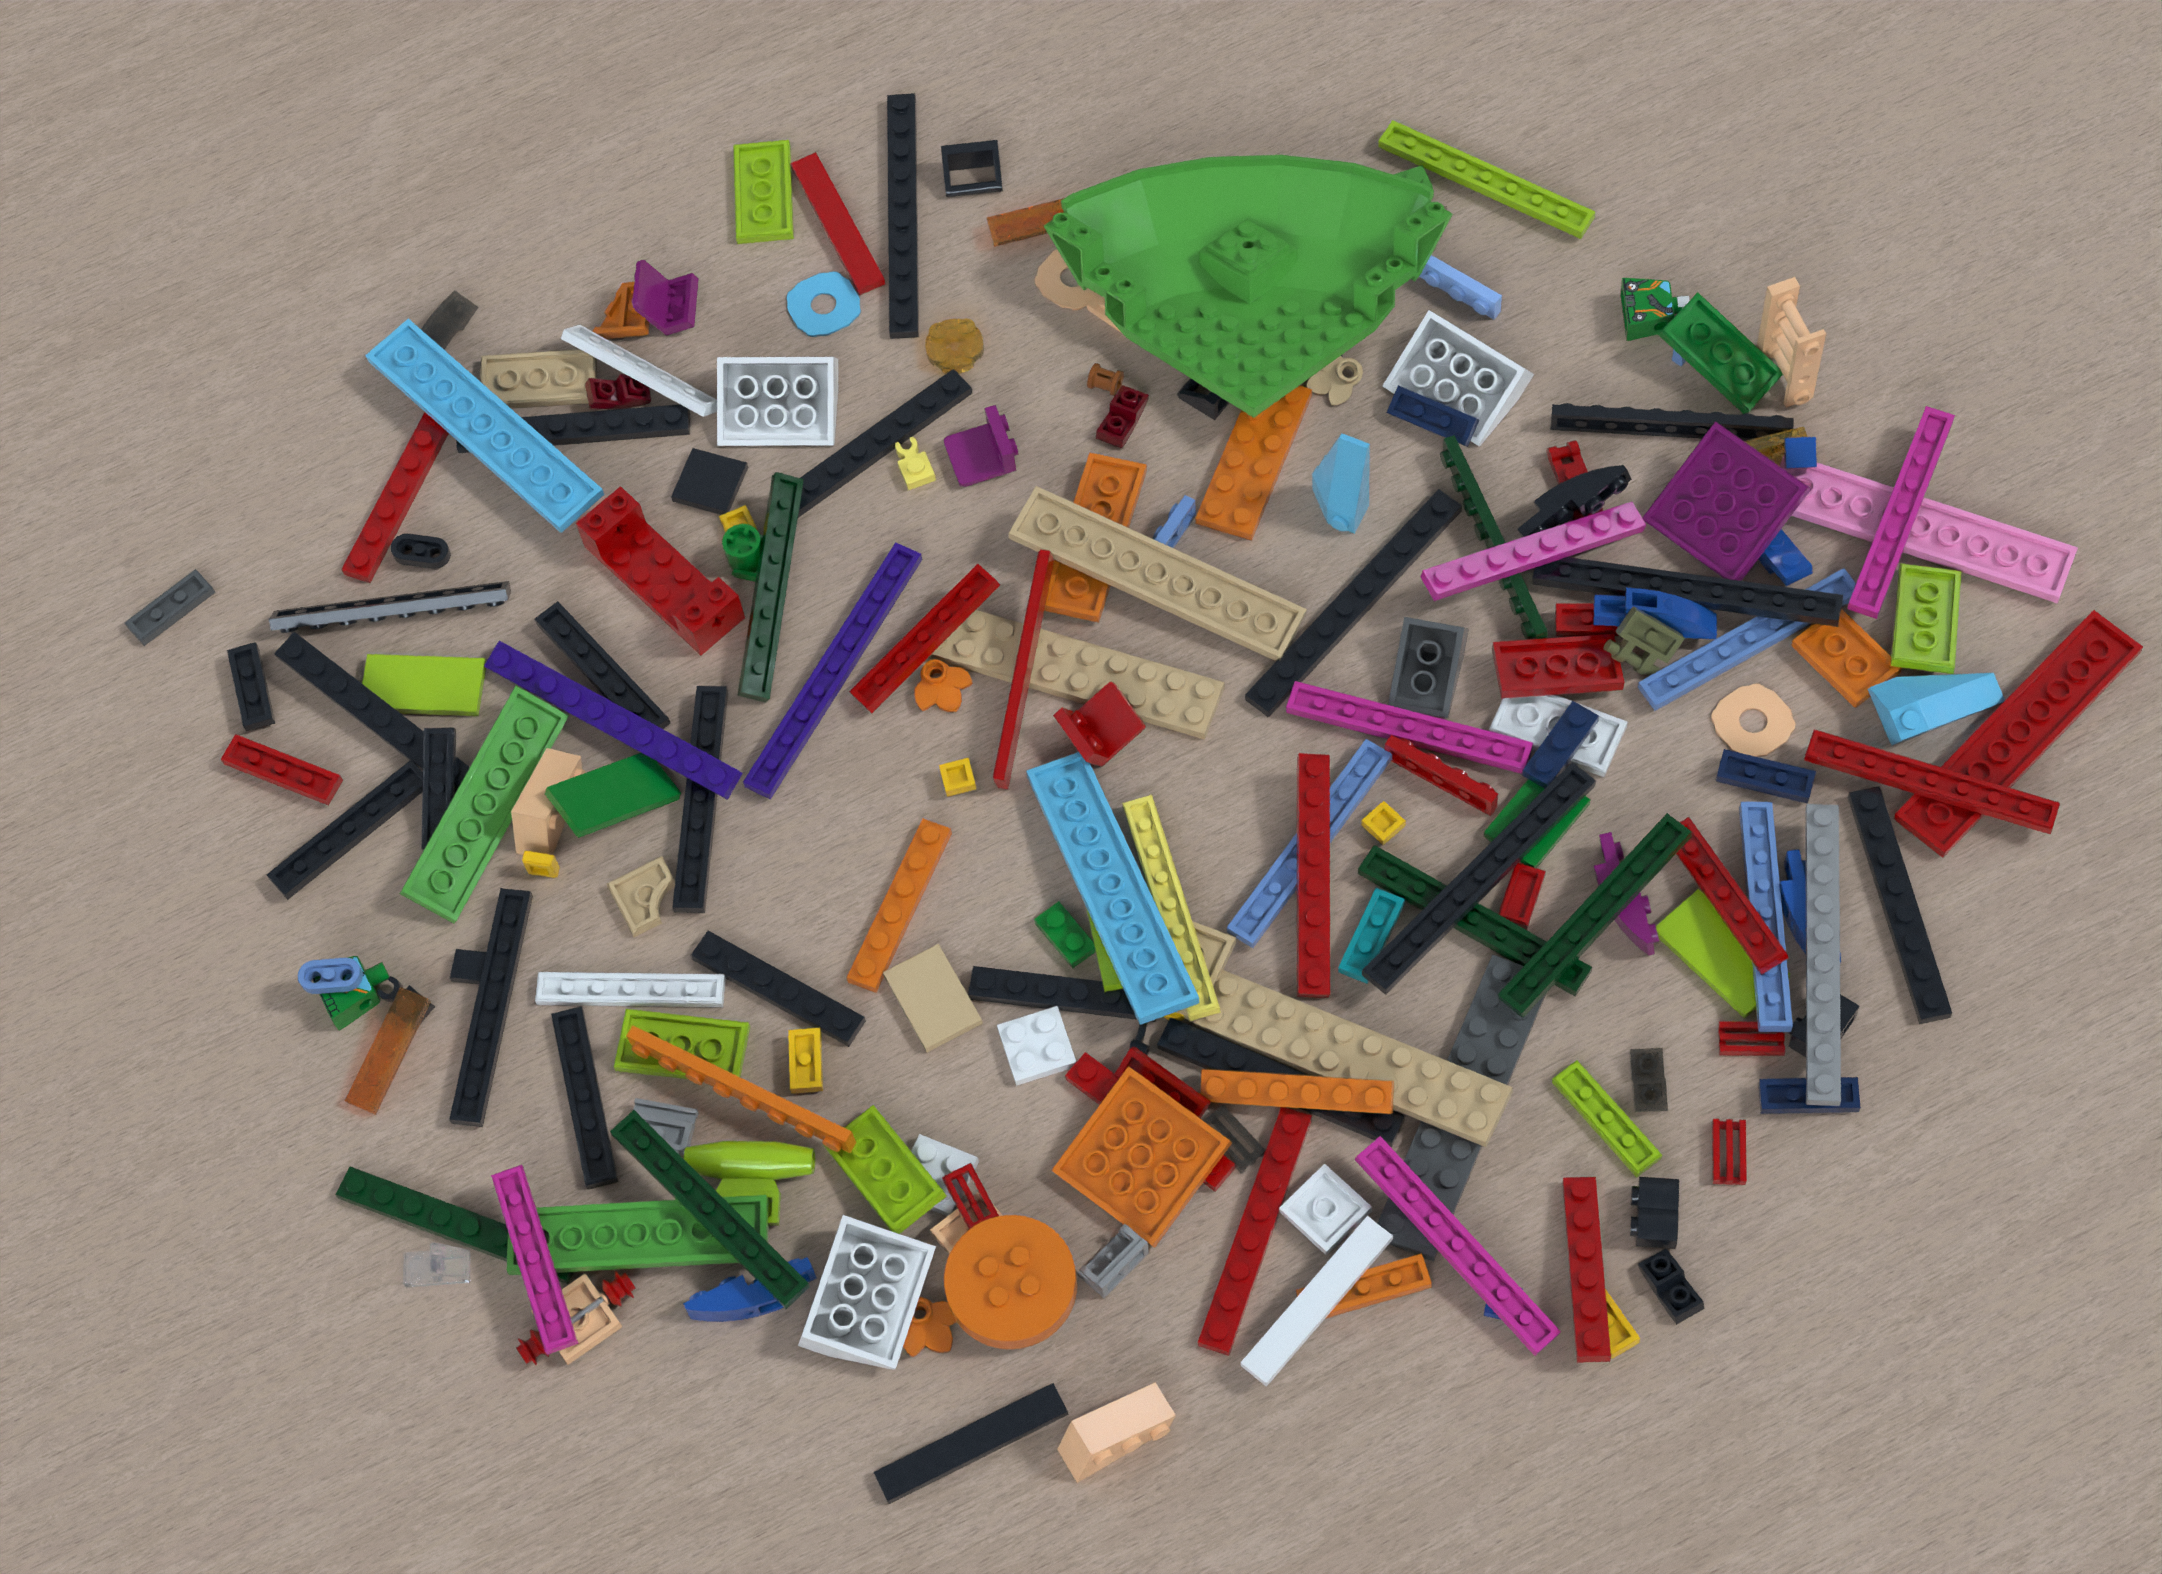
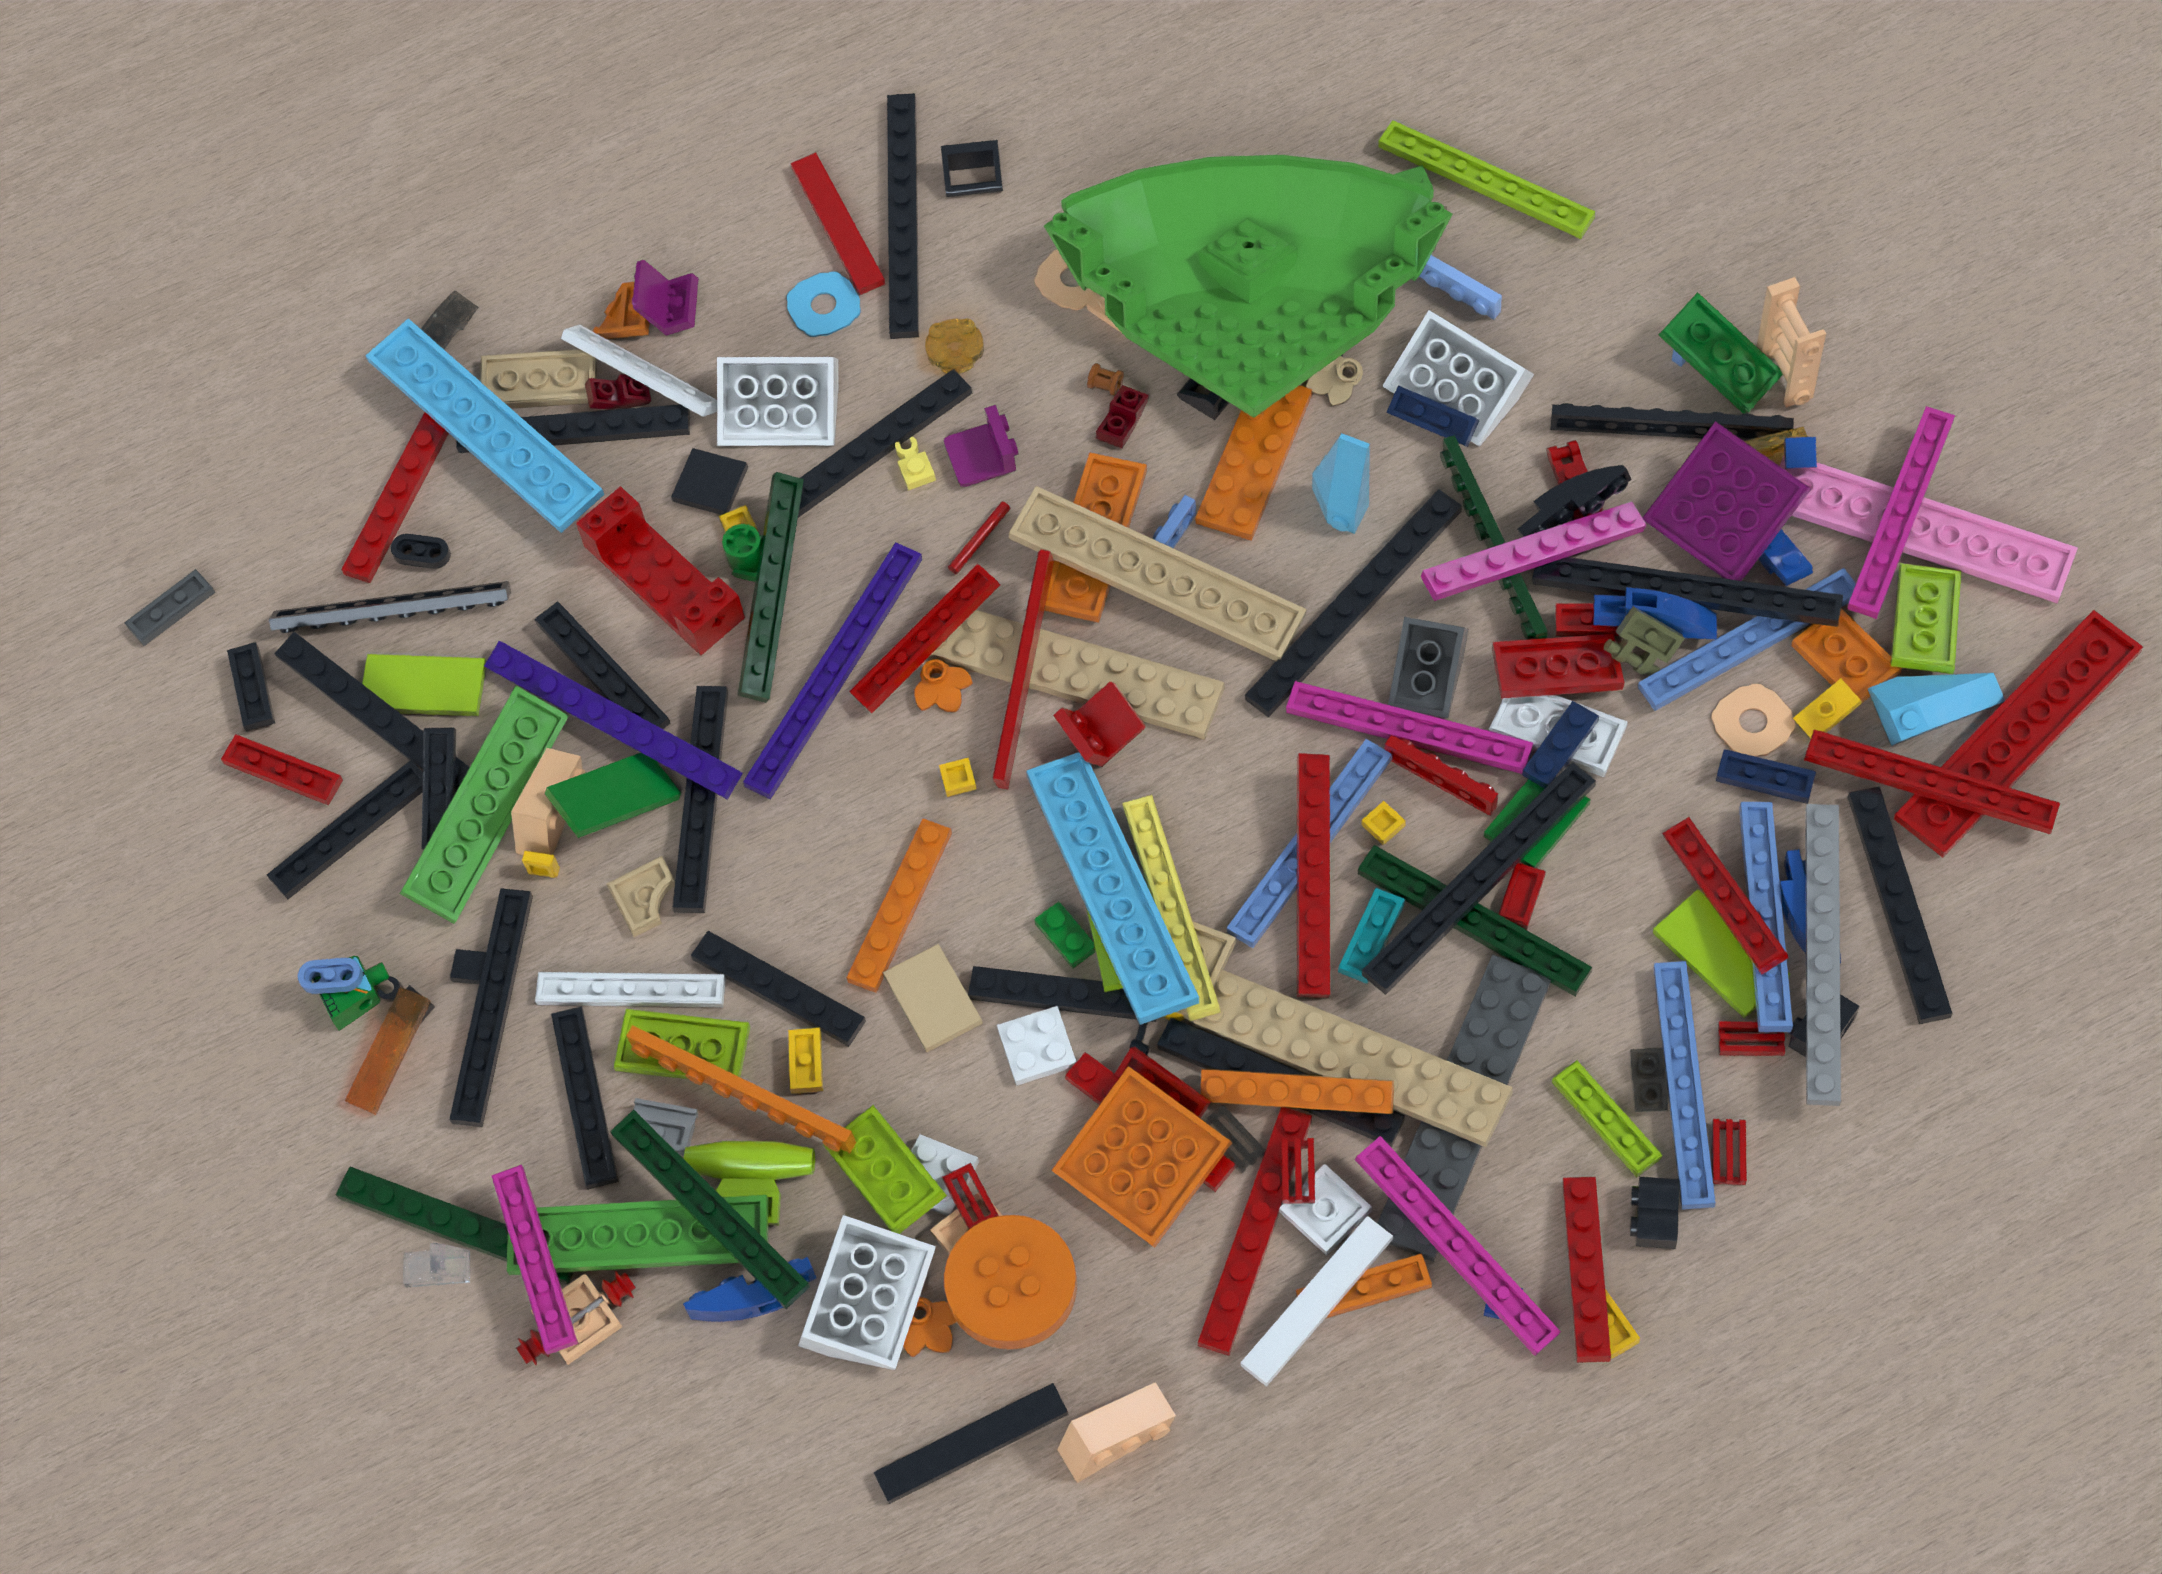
(763, 191): lime tile -> none
(979, 537): none -> red bar
(1022, 223): clear orange plate -> none
(1114, 1261): light grey hinge -> none
(1298, 1144): none -> red tile
(1594, 915): dark green plate -> none
(1633, 918): magenta slope -> none
(1648, 306): green torso -> none
(1670, 1286): black slope -> none
(1684, 1085): none -> medium blue plate
(1789, 1096): dark blue plate -> none
(1828, 709): none -> yellow plate

